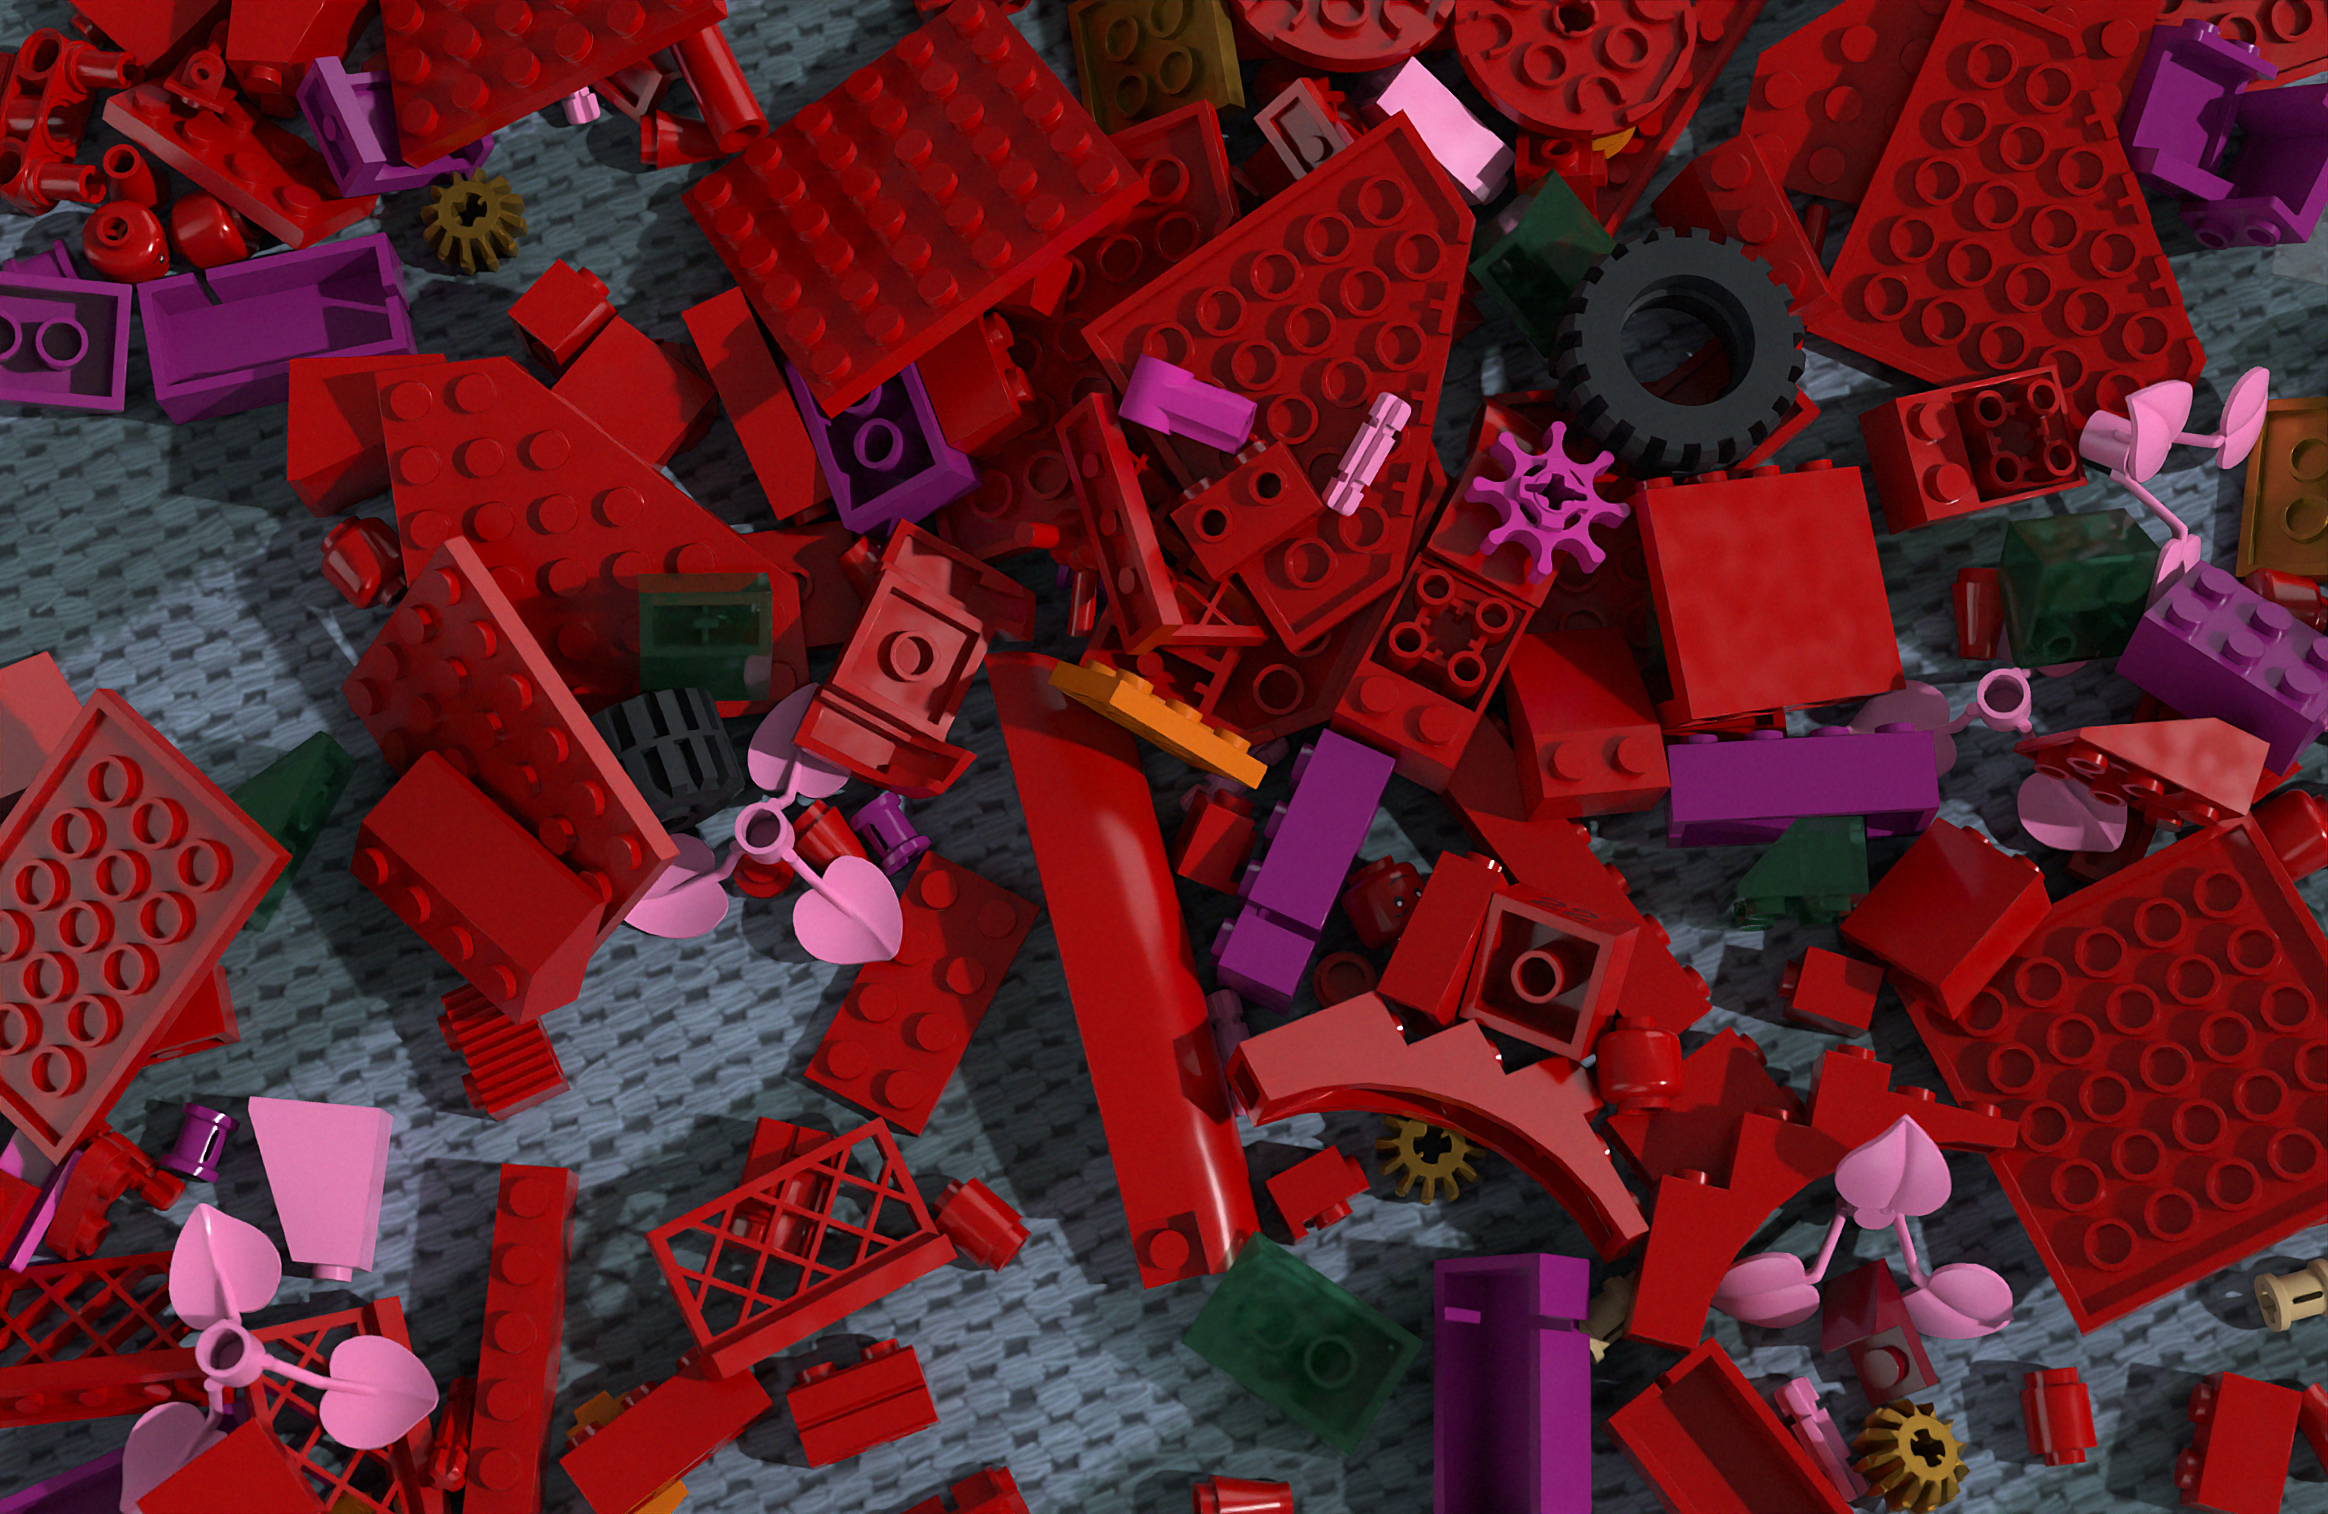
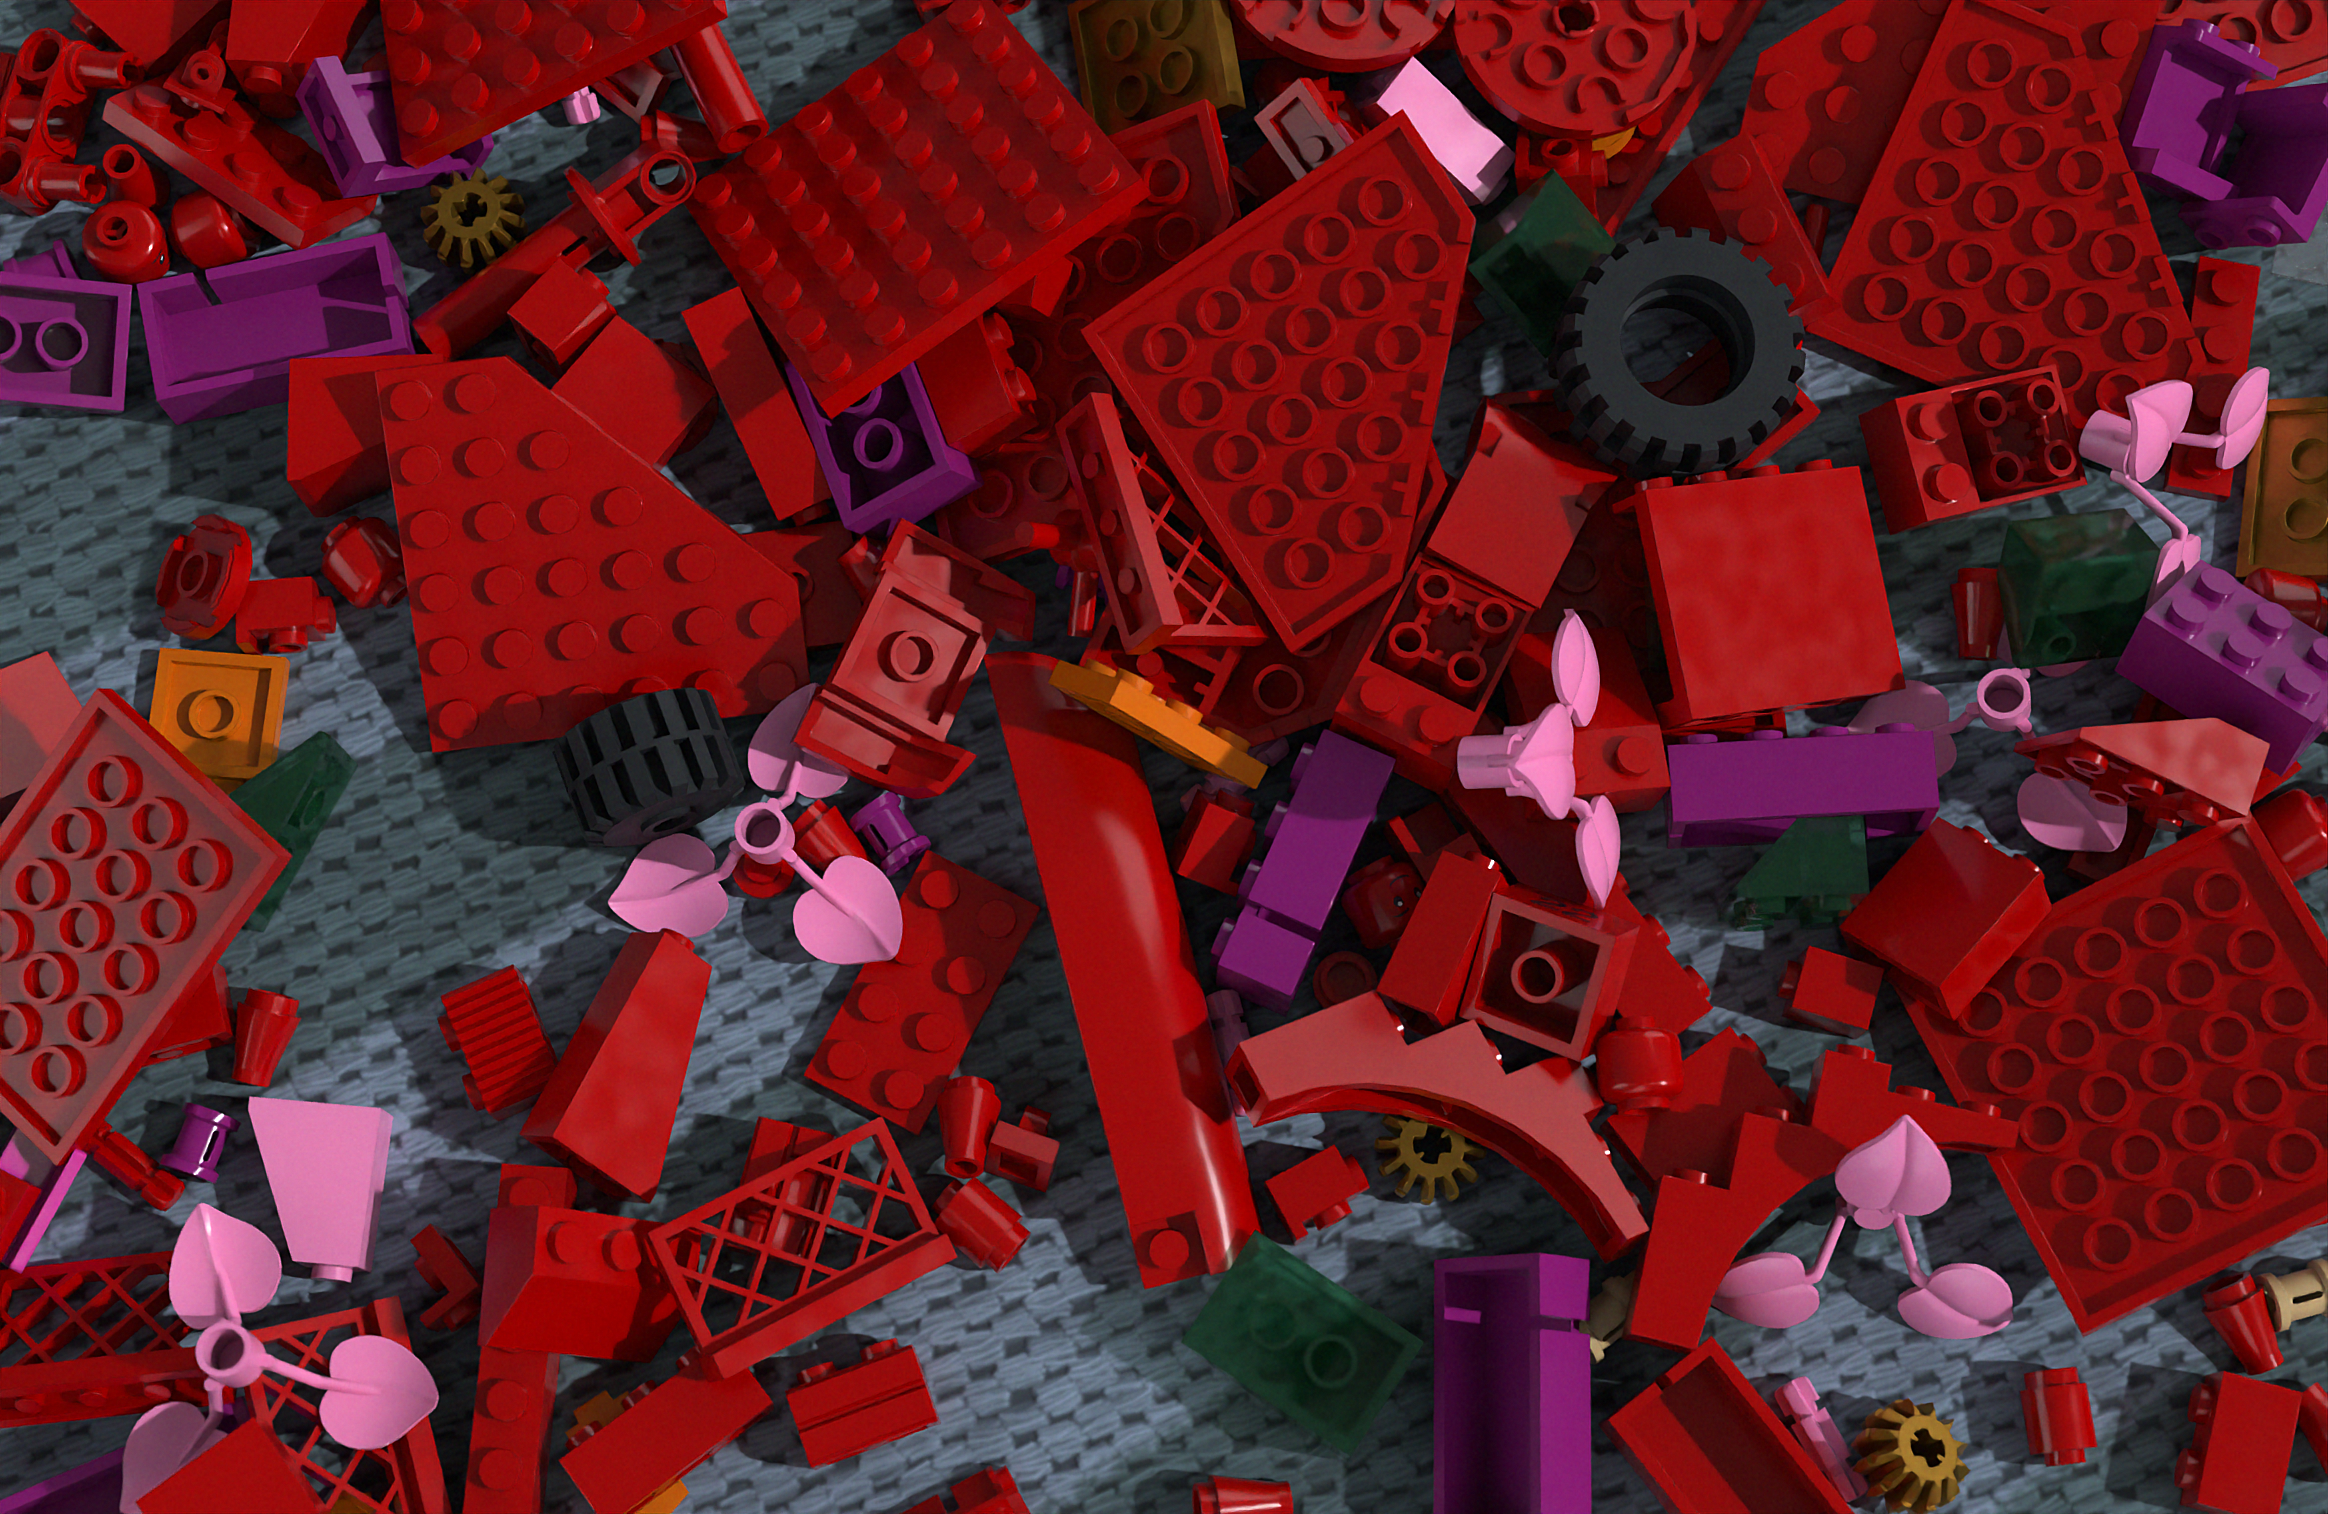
(93, 1186): red plate -> none
(204, 577): none -> red tile
(221, 710): none -> orange tile
(262, 1034): none -> red cone
(283, 615): none -> red brick
(447, 1267): none -> red bracket
(453, 1438): red axle -> none
(476, 687): red plate -> none
(479, 889): red slope -> none
(578, 1284): none -> red slope
(600, 218): none -> red piece
(625, 1068): none -> red slope
(705, 633): clear green slope -> none
(967, 1122): none -> red cone
(1024, 1151): none -> red tile
(1173, 401): dark pink piece -> none
(1247, 509): red brick -> none
(1366, 453): bright pink axle -> none
(1424, 837): none -> red panel
(1542, 505): dark pink gear -> none
(1546, 758): none -> bright pink plant
(1874, 1325): dark red slope -> none
(2223, 319): none -> red plate
(2243, 1320): none -> red cone

